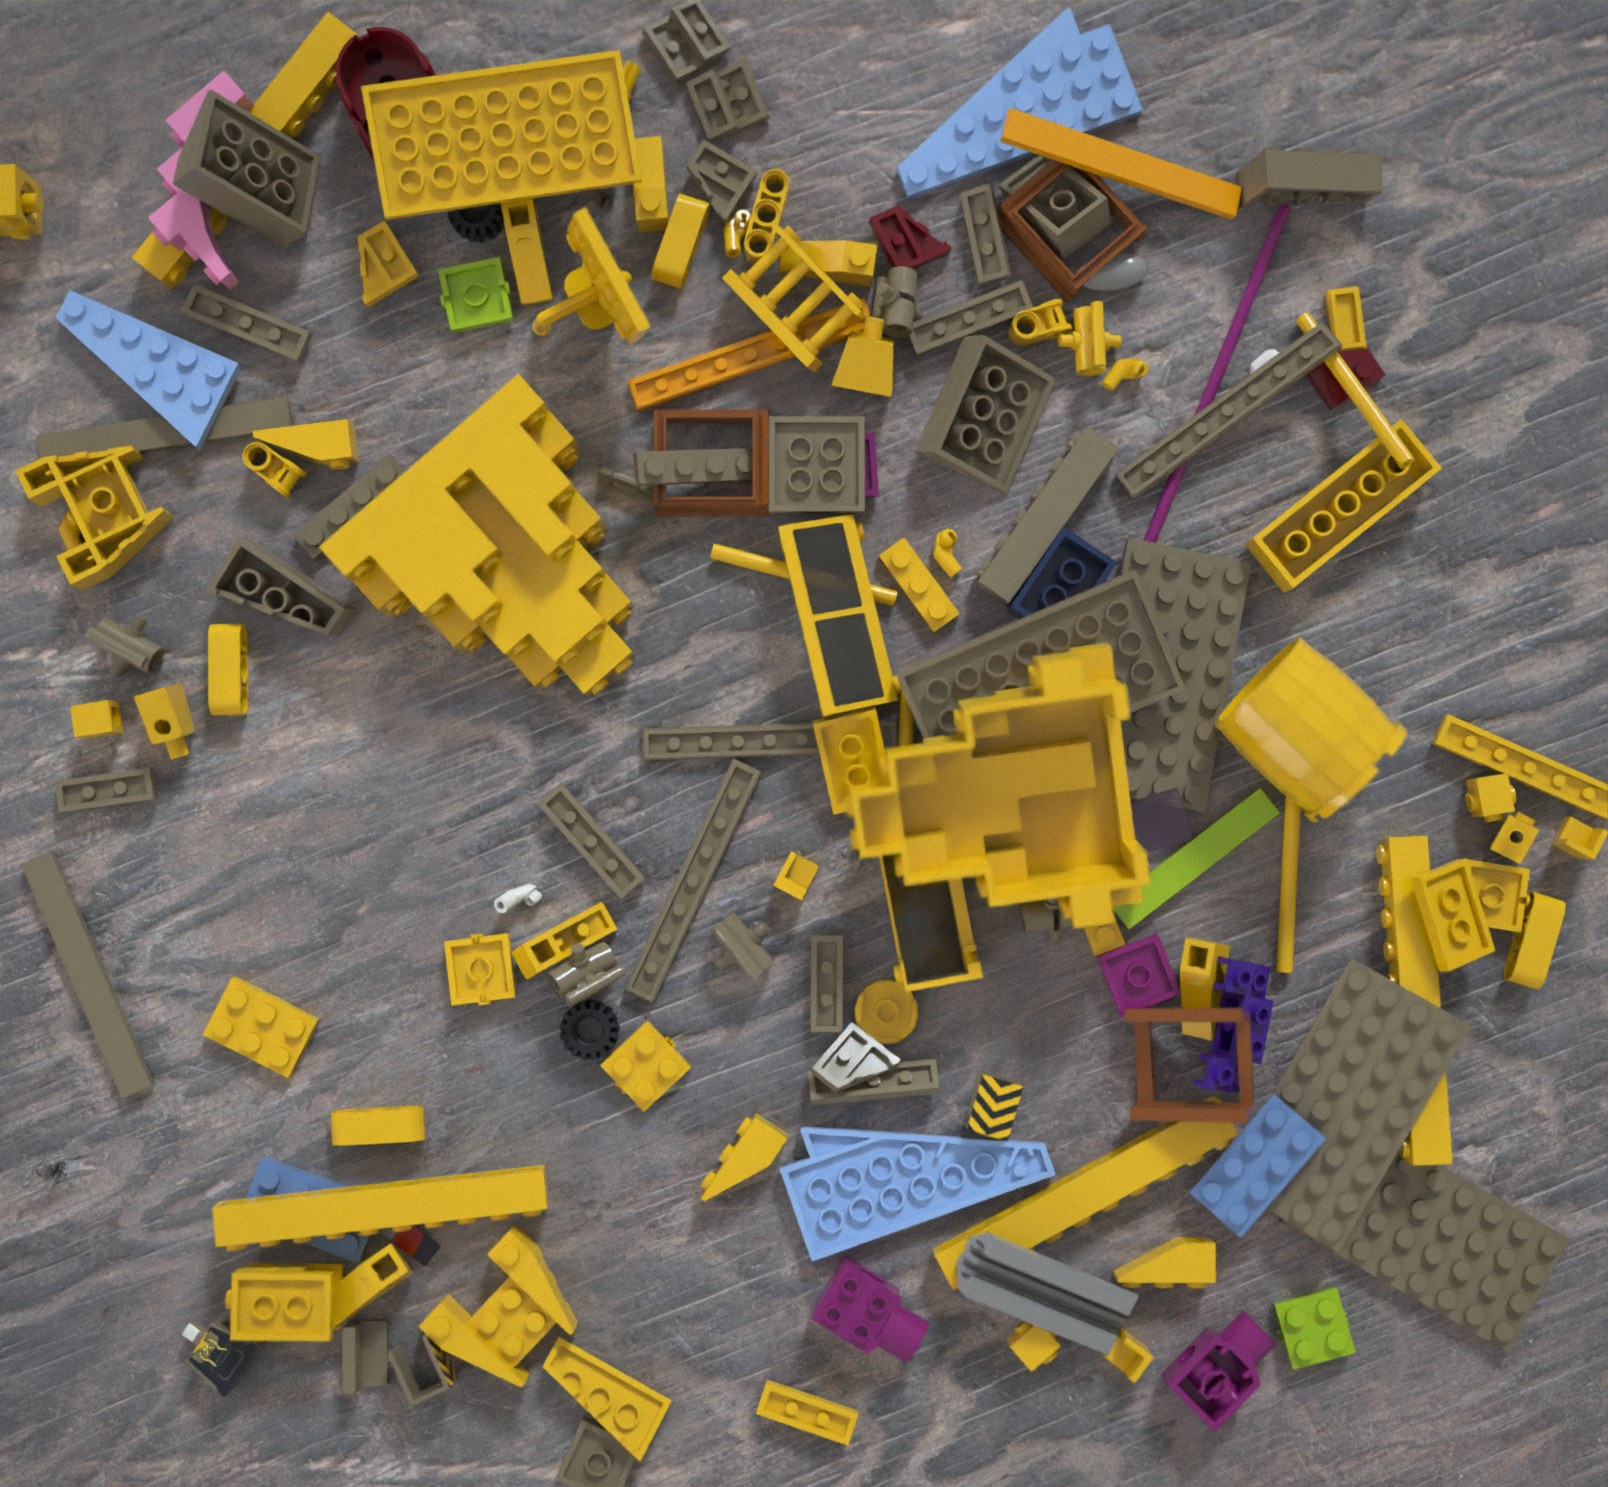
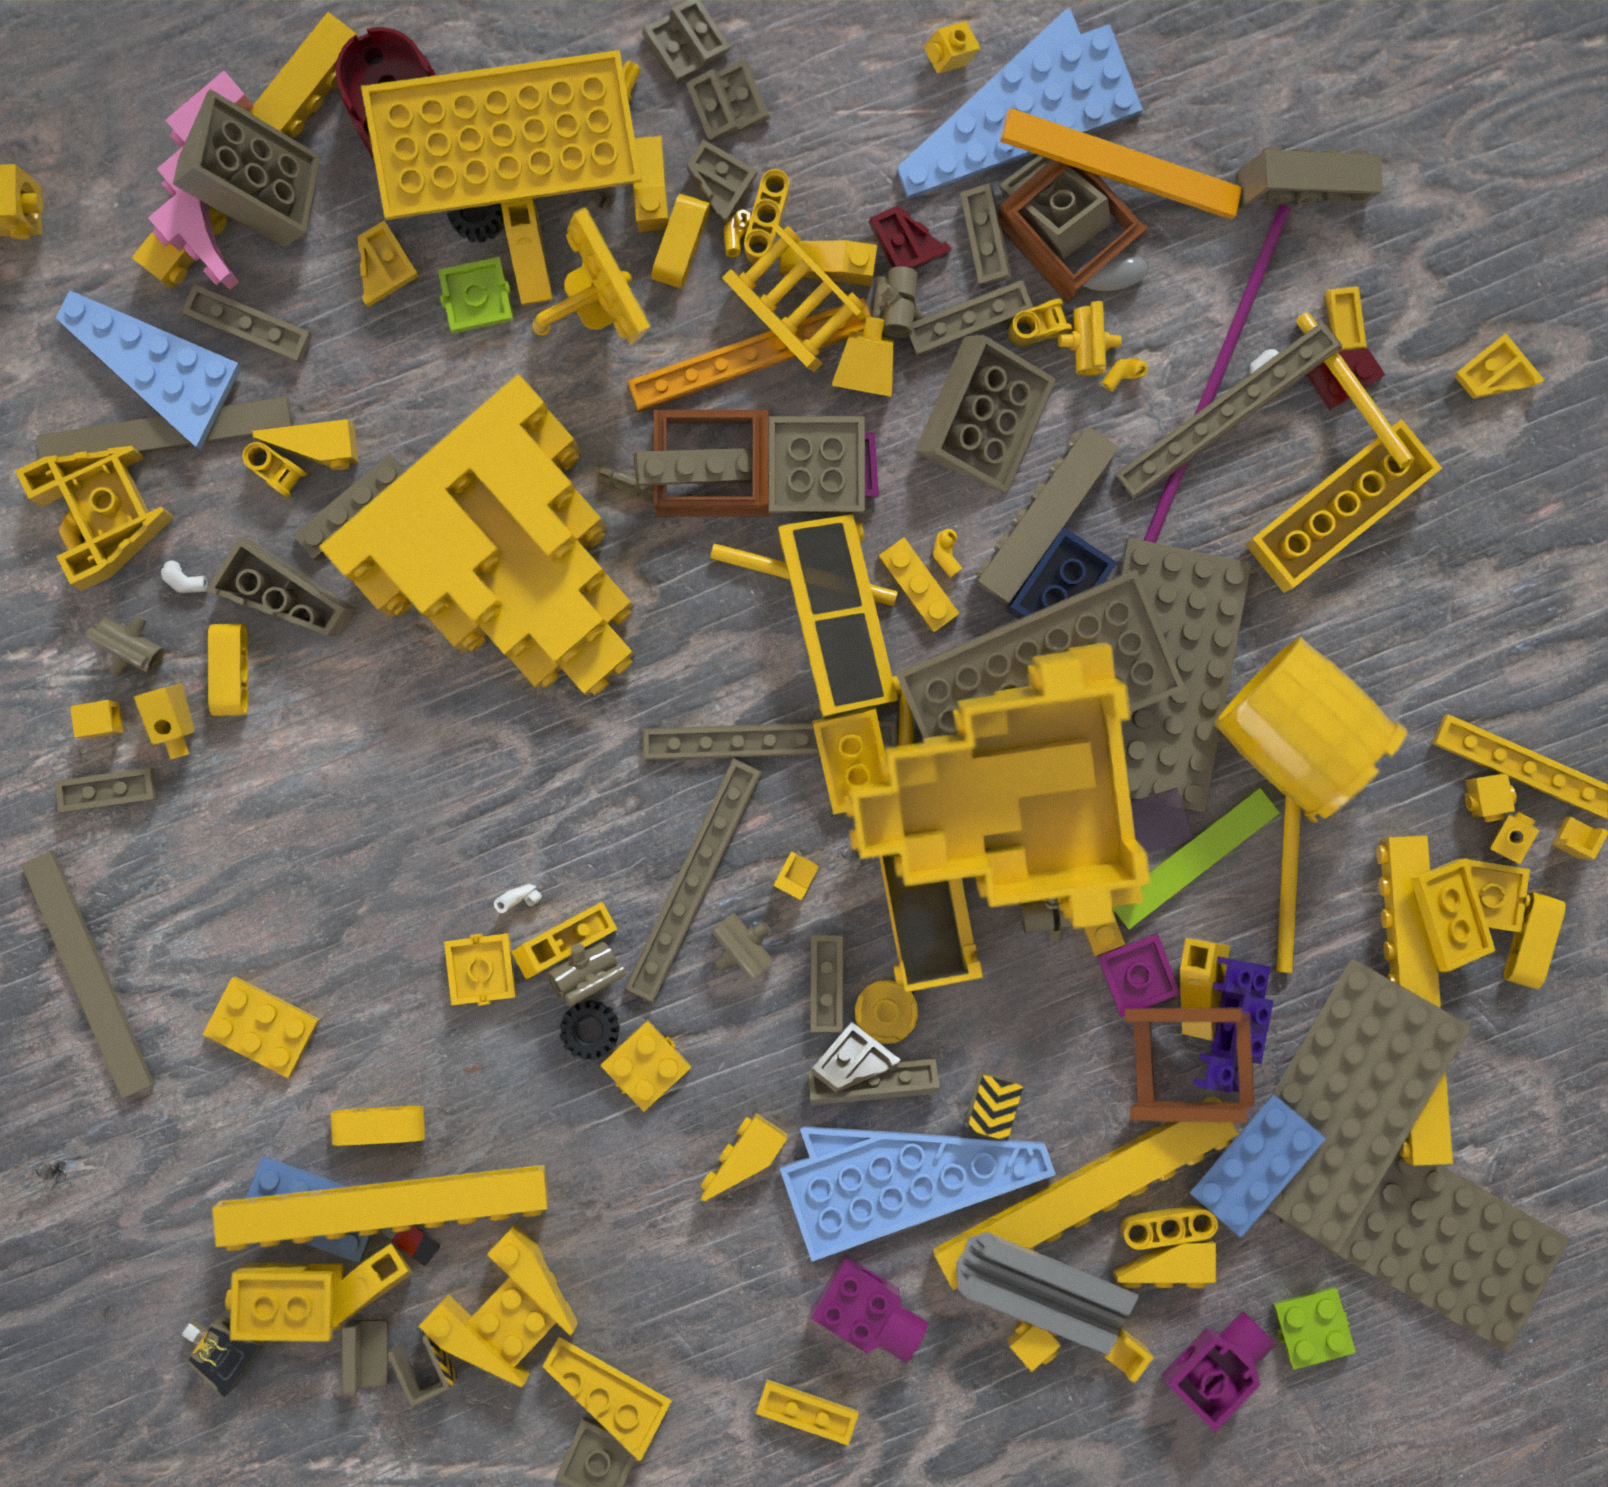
(173, 576): none -> white arm
(591, 840): dark tan plate -> none
(952, 47): none -> yellow brick
(1183, 1230): none -> yellow beam
(1498, 370): none -> yellow wing

